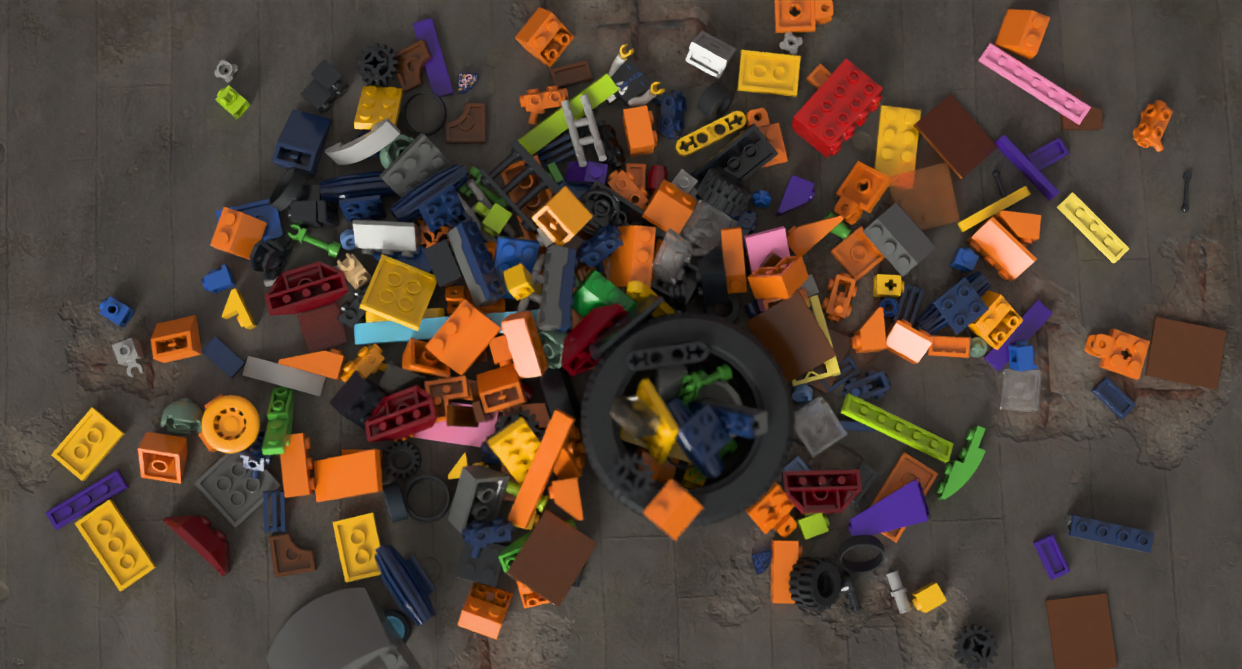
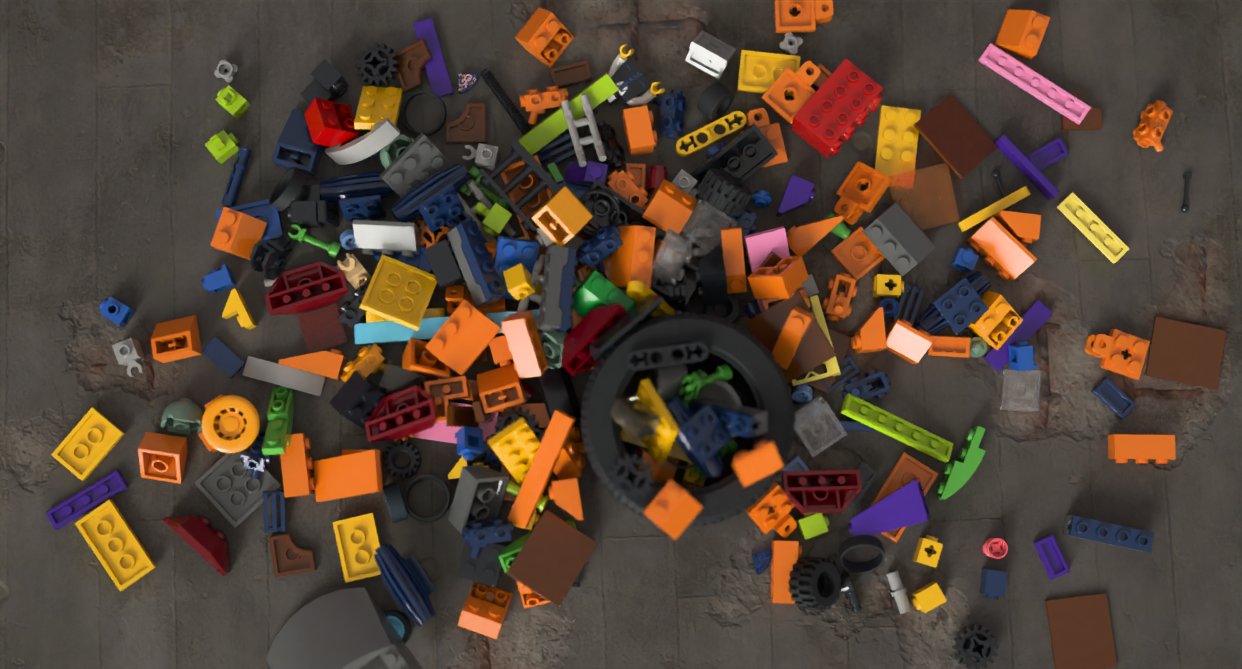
(222, 146): none -> lime brick
(235, 180): none -> dark blue pin
(330, 122): none -> red slope
(469, 442): none -> blue brick
(485, 156): none -> light grey brick
(491, 79): none -> black piece
(714, 149): none -> dark blue tile
(757, 464): none -> orange slope
(792, 336): none -> orange slope
(796, 82): none -> orange plate
(921, 555): none -> yellow brick
(993, 583): none -> dark blue brick
(999, 548): none -> coral wheel
(1141, 448): none -> orange brick

